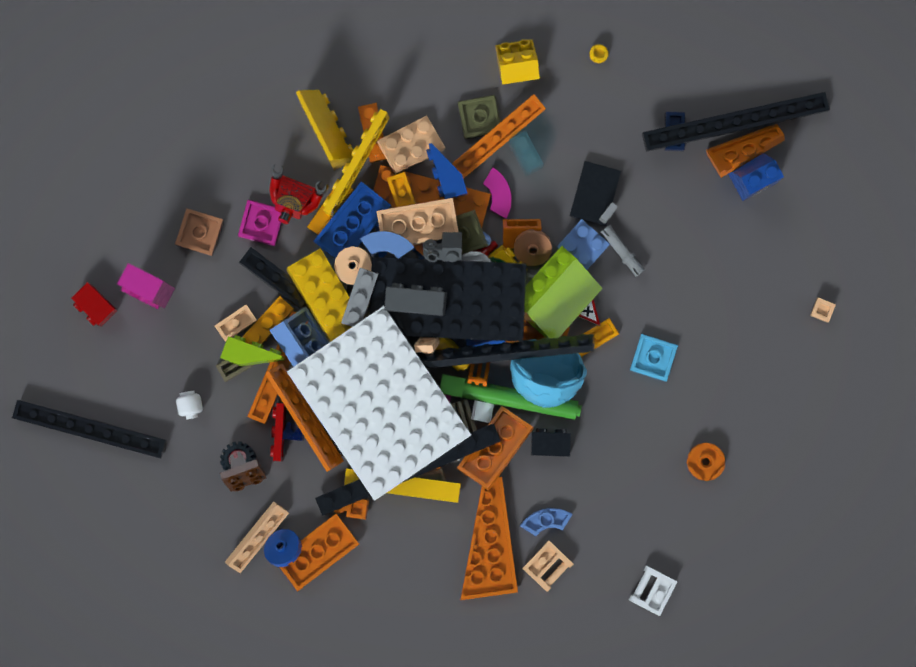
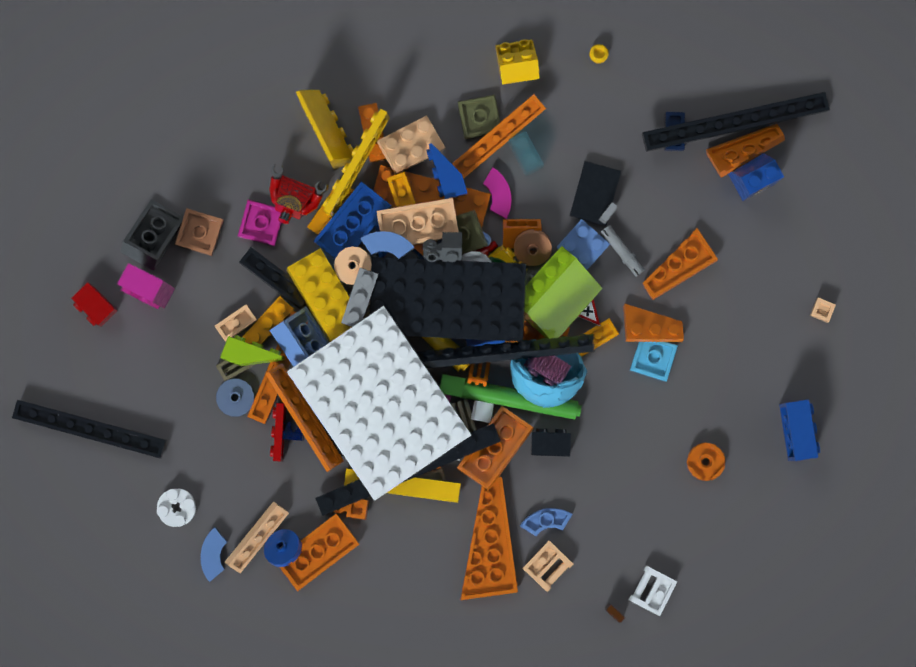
(151, 235): none -> dark grey slope
(165, 509): none -> white plate
(189, 404): white head -> none
(211, 554): none -> medium blue tile
(240, 467): reddish brown plate -> none
(244, 402): none -> sand blue plate
(415, 299): dark grey brick -> none
(426, 344): light nougat plate -> none
(549, 368): none -> bright pink brick
(614, 613): none -> reddish brown tile
(650, 326): none -> orange wing
(682, 264): none -> orange wing
(799, 430): none -> blue brick

